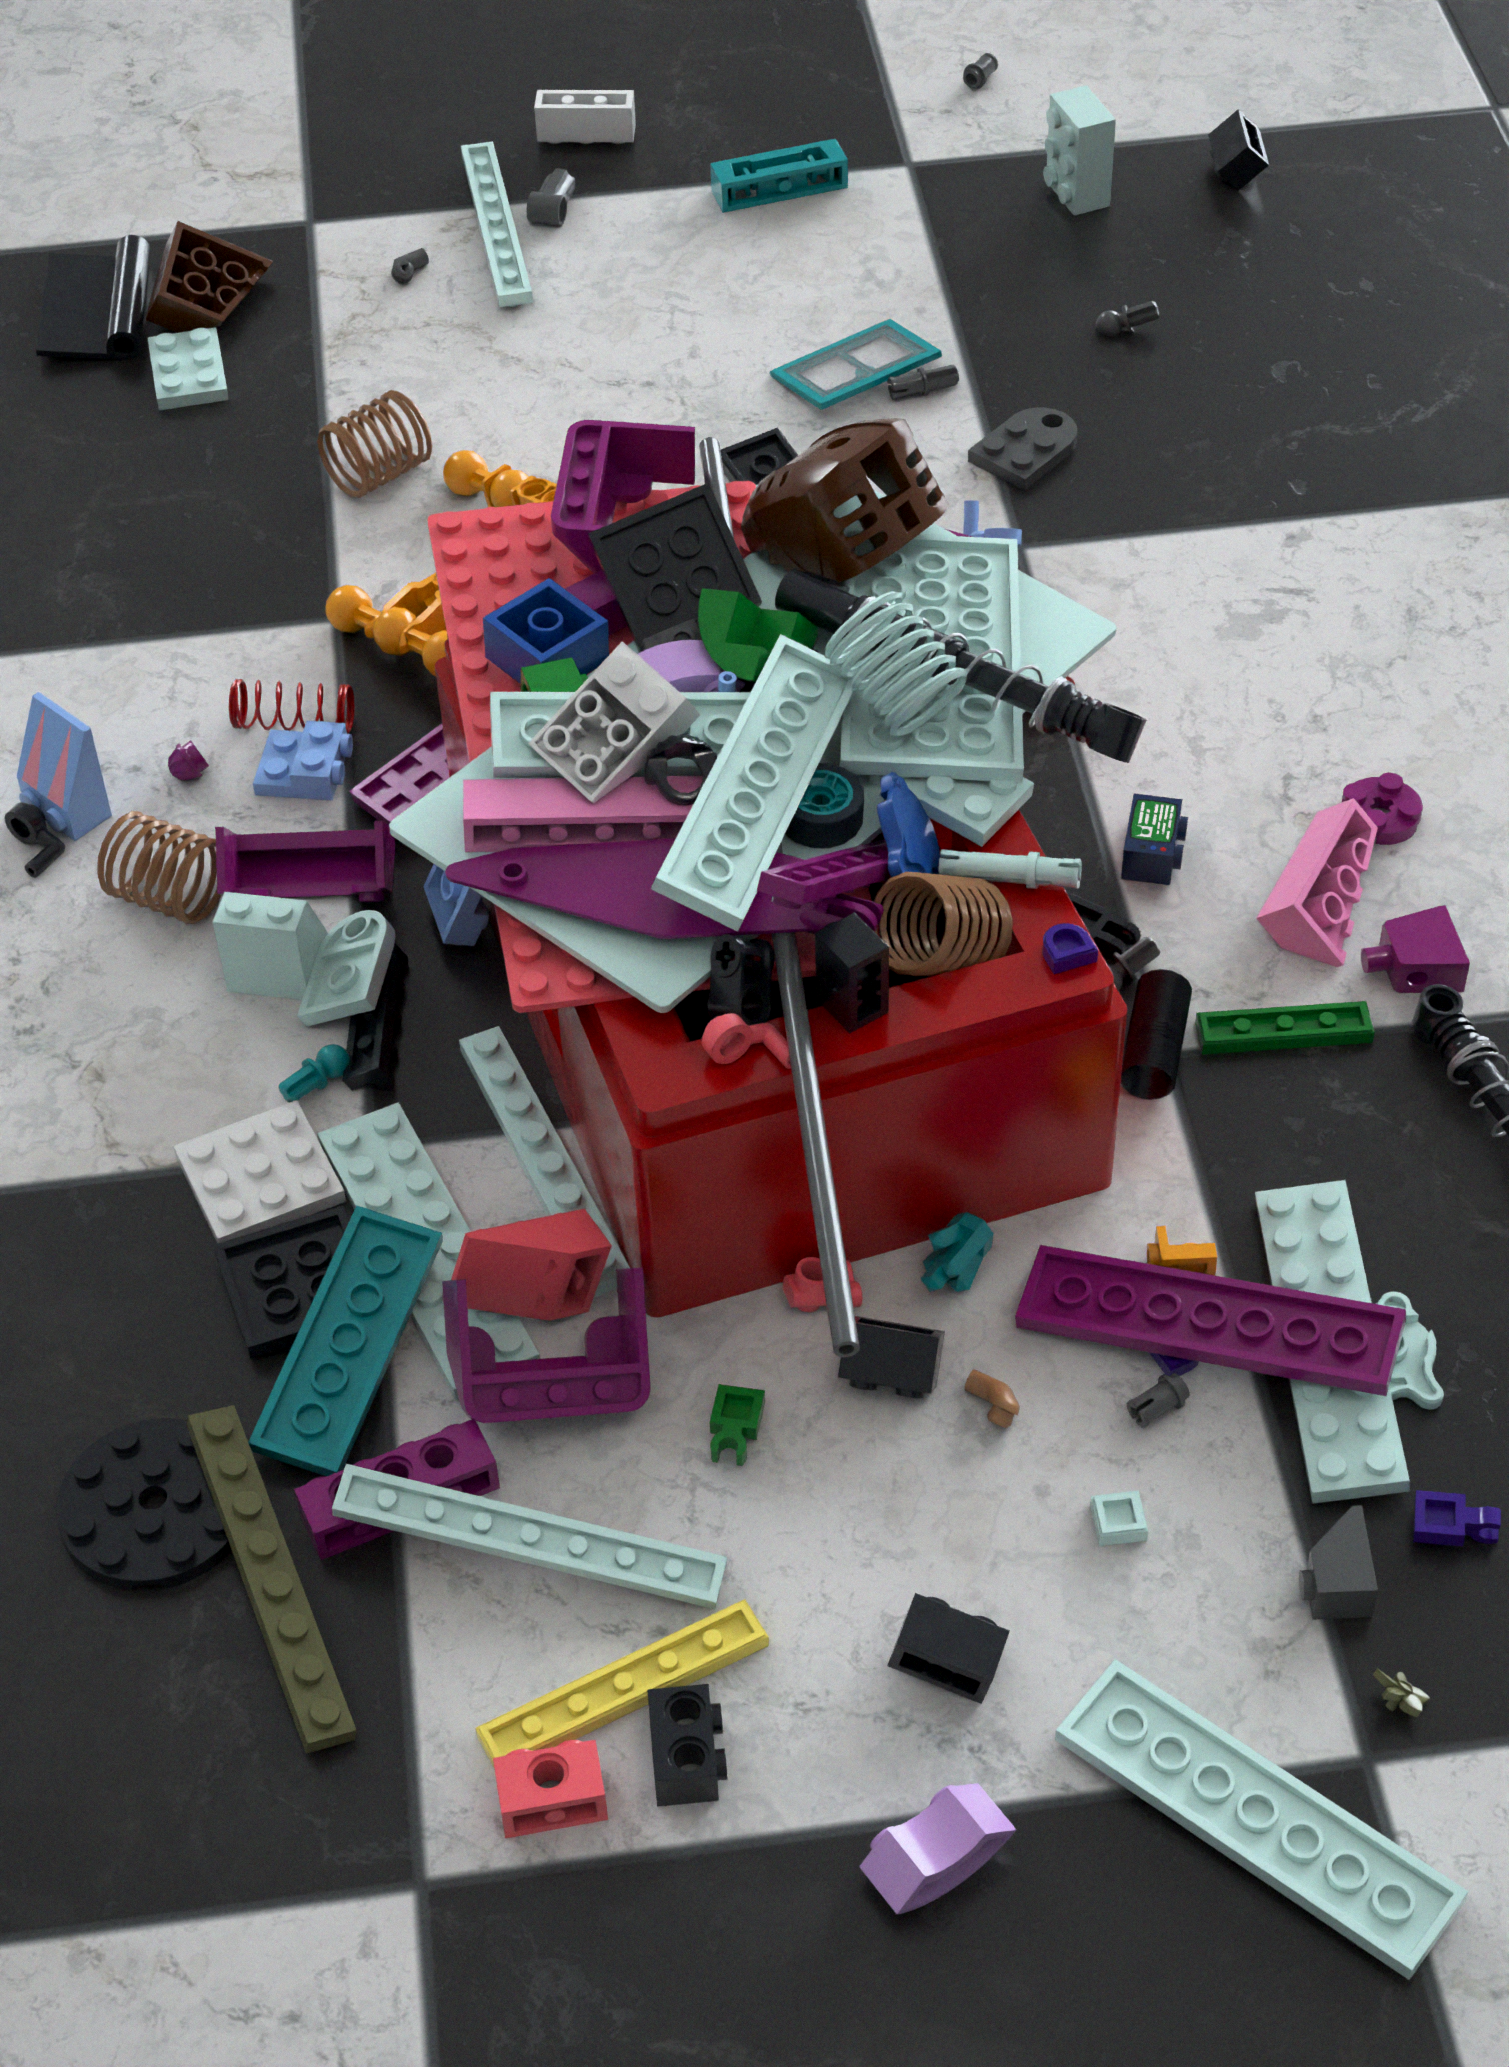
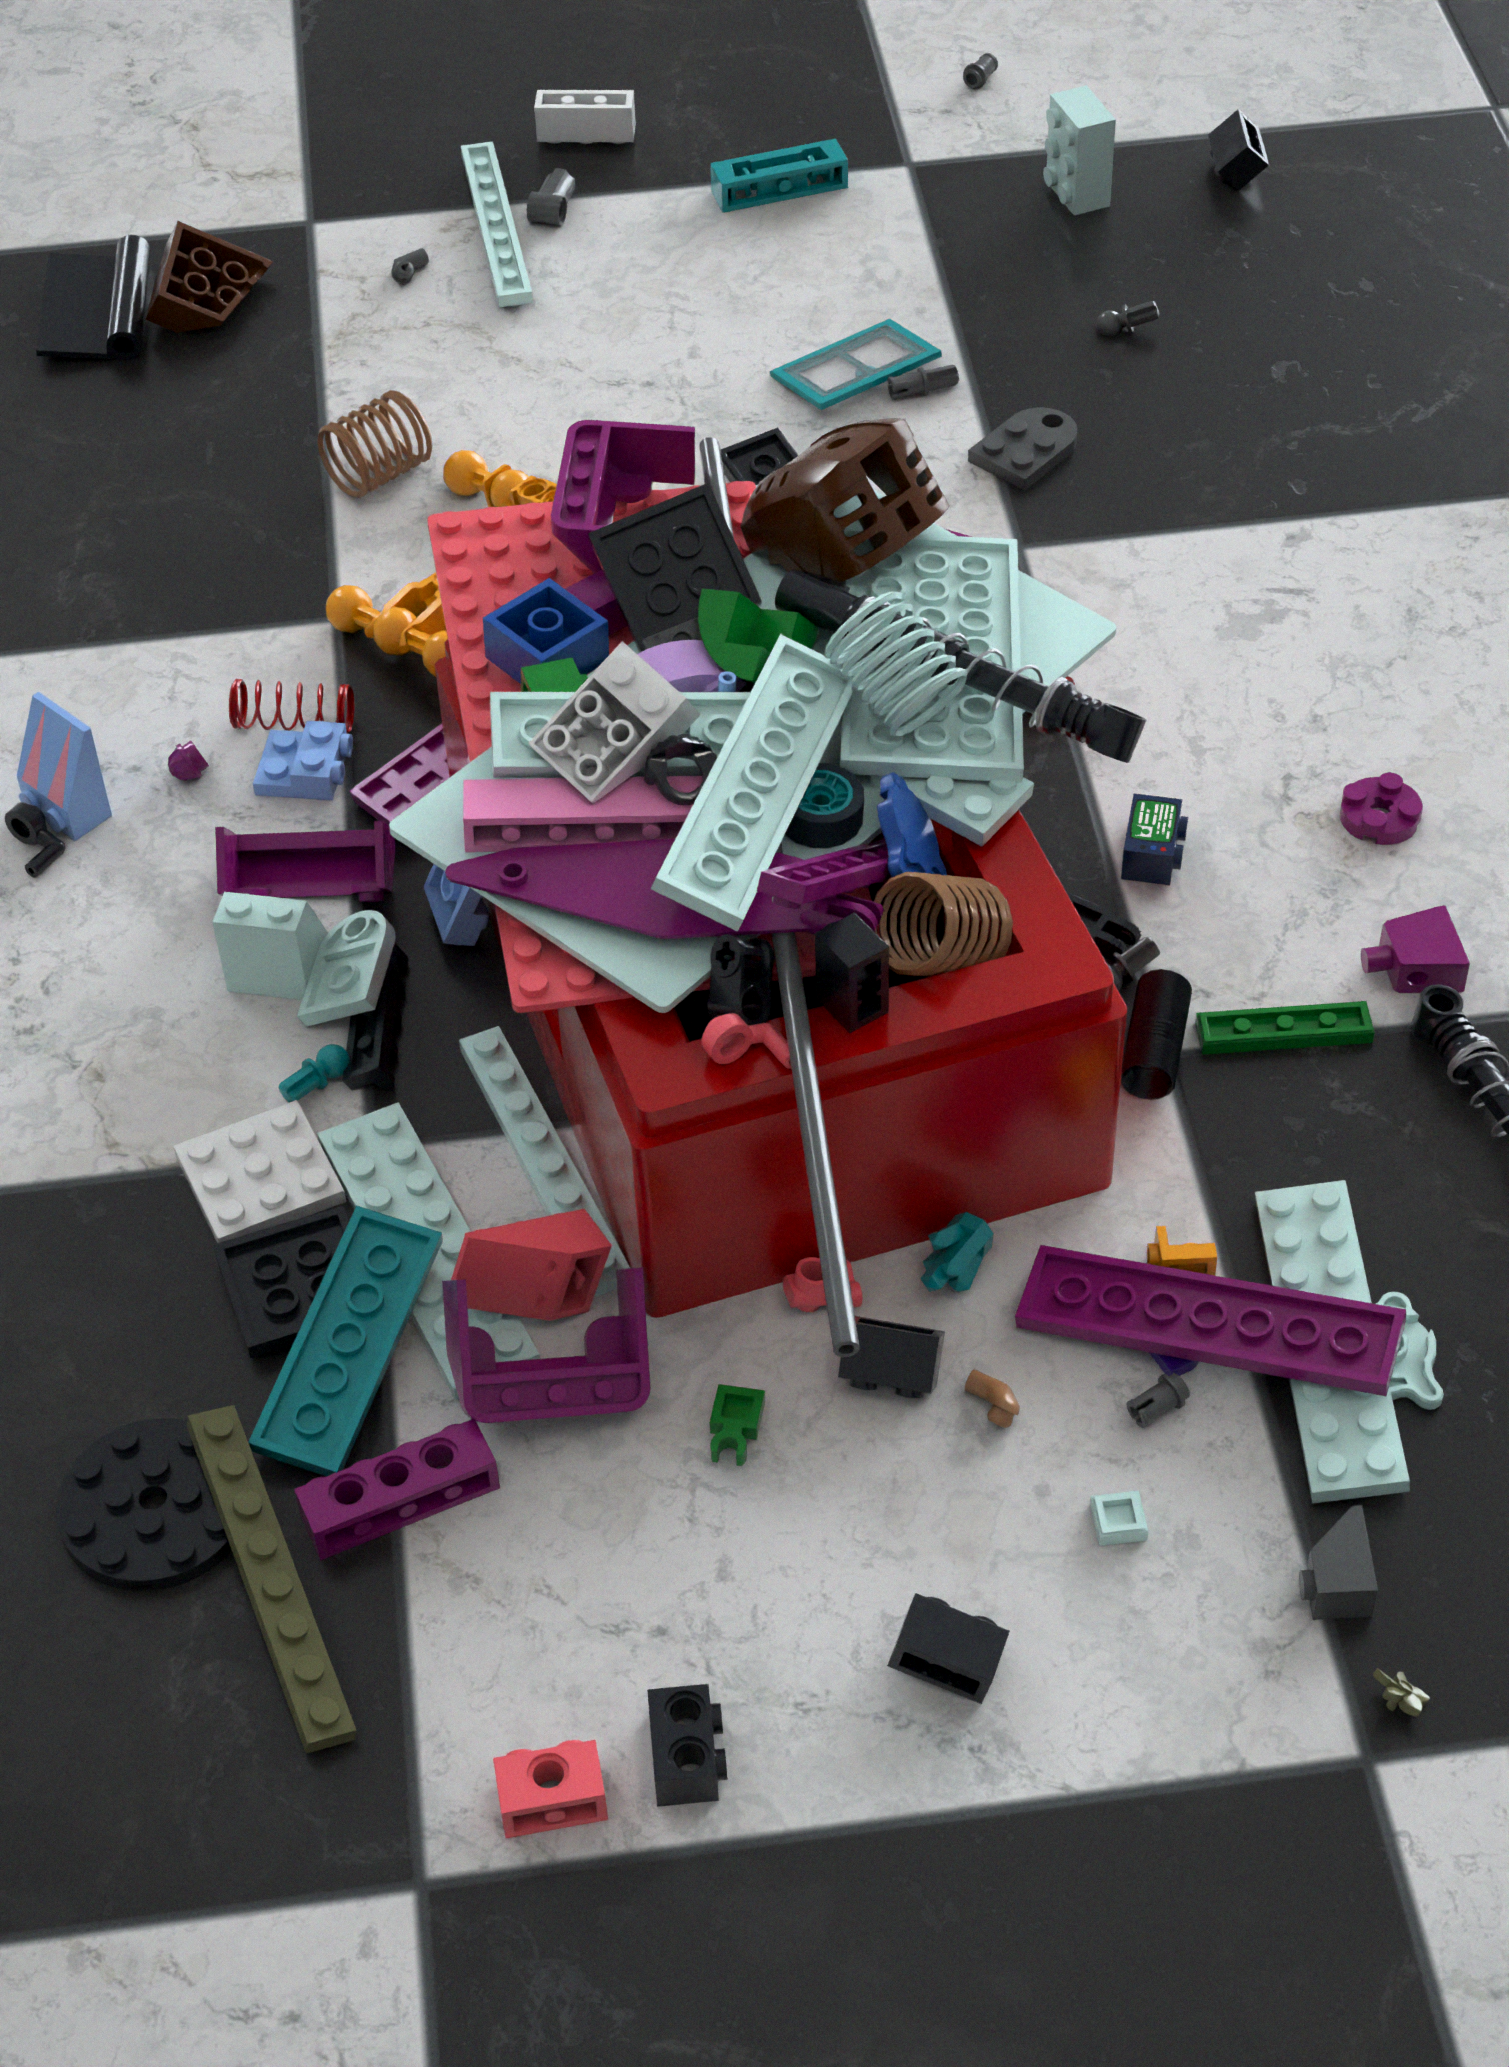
(156, 865): medium nougat piece -> none
(187, 368): light aqua plate -> none
(529, 1536): light aqua plate -> none
(624, 1683): light yellow tile -> none
(937, 1847): lavender brick -> none
(970, 526): light blue plate -> none
(1012, 868): light aqua pin -> none
(1068, 947): dark purple tile -> none
(1263, 1818): light aqua plate -> none
(1320, 884): bright pink wedge -> none
(1446, 1520): dark purple plate -> none

